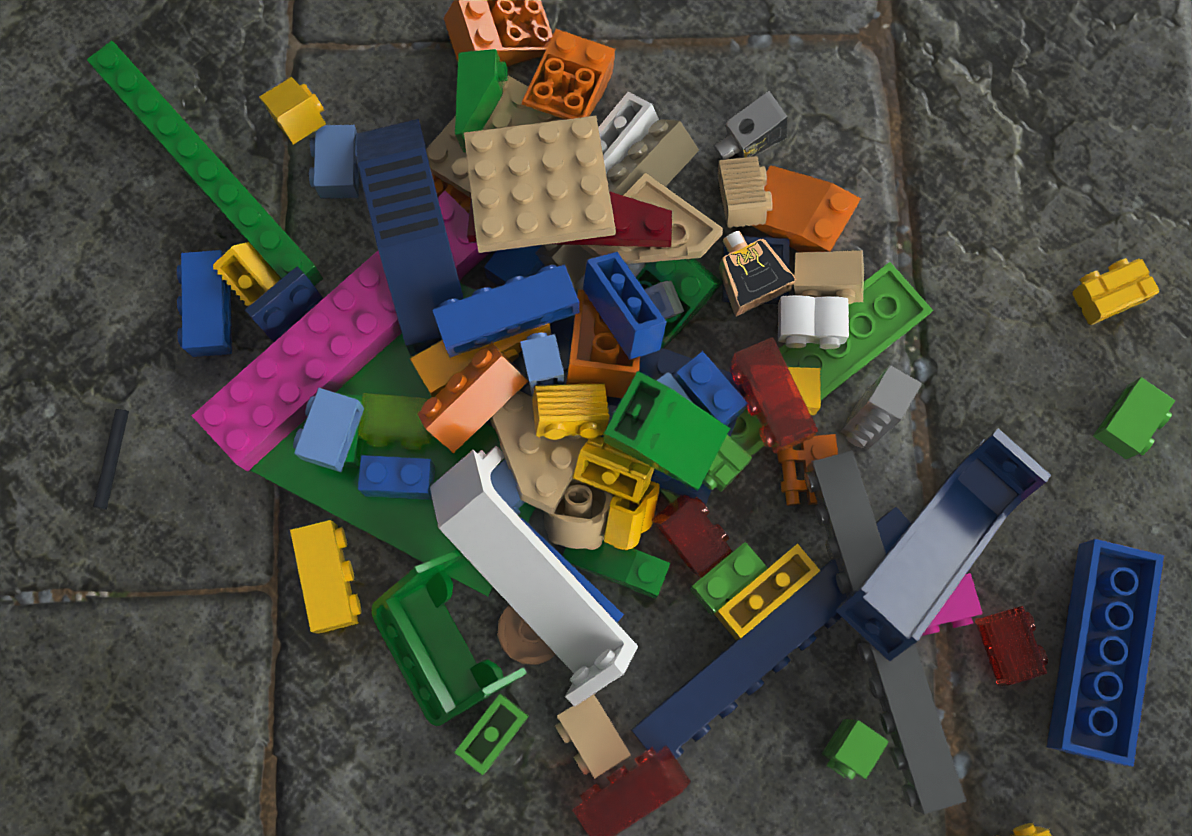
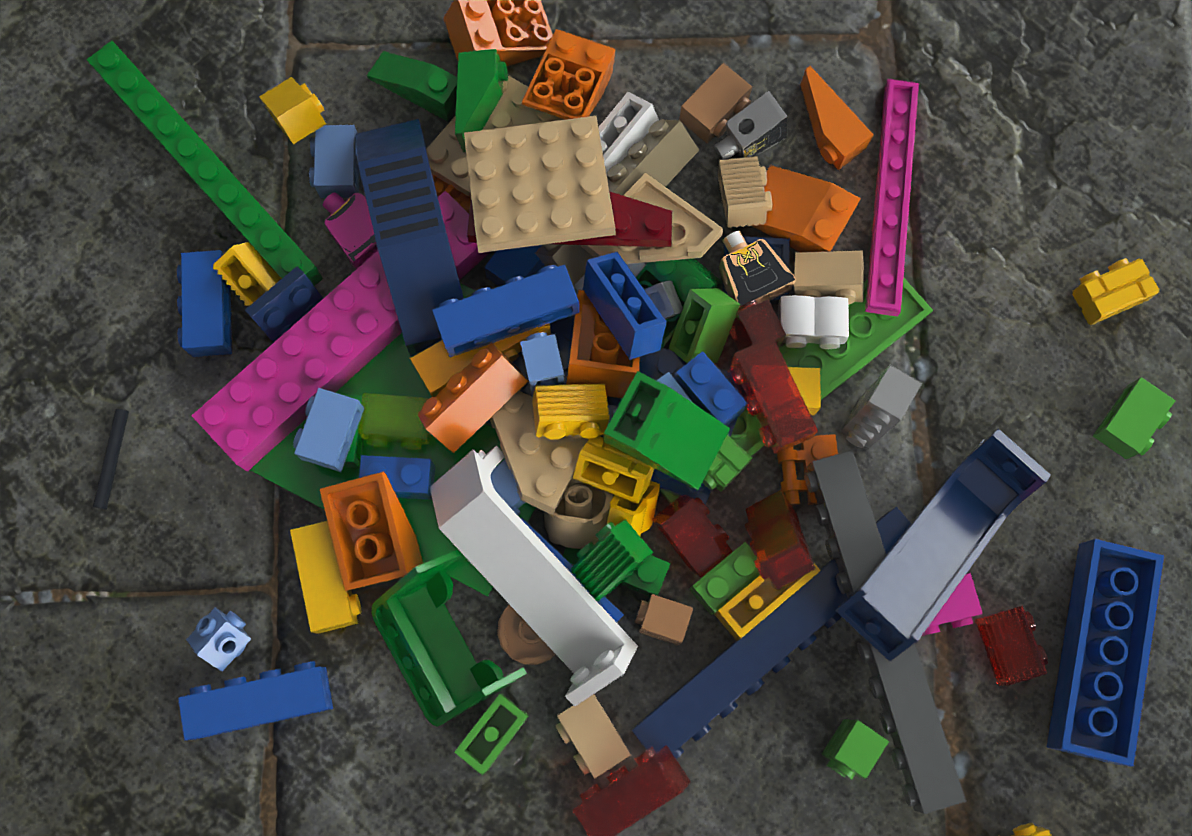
(219, 638): none -> medium blue brick
(255, 702): none -> blue brick
(351, 227): none -> dark pink torso
(369, 531): none -> orange slope
(417, 82): none -> green slope
(611, 559): none -> green brick
(663, 619): none -> medium nougat brick
(704, 324): none -> bright green brick
(715, 103): none -> medium nougat brick
(755, 324): none -> clear red brick
(778, 540): none -> clear red brick
(835, 126): none -> orange slope
(892, 198): none -> dark pink tile

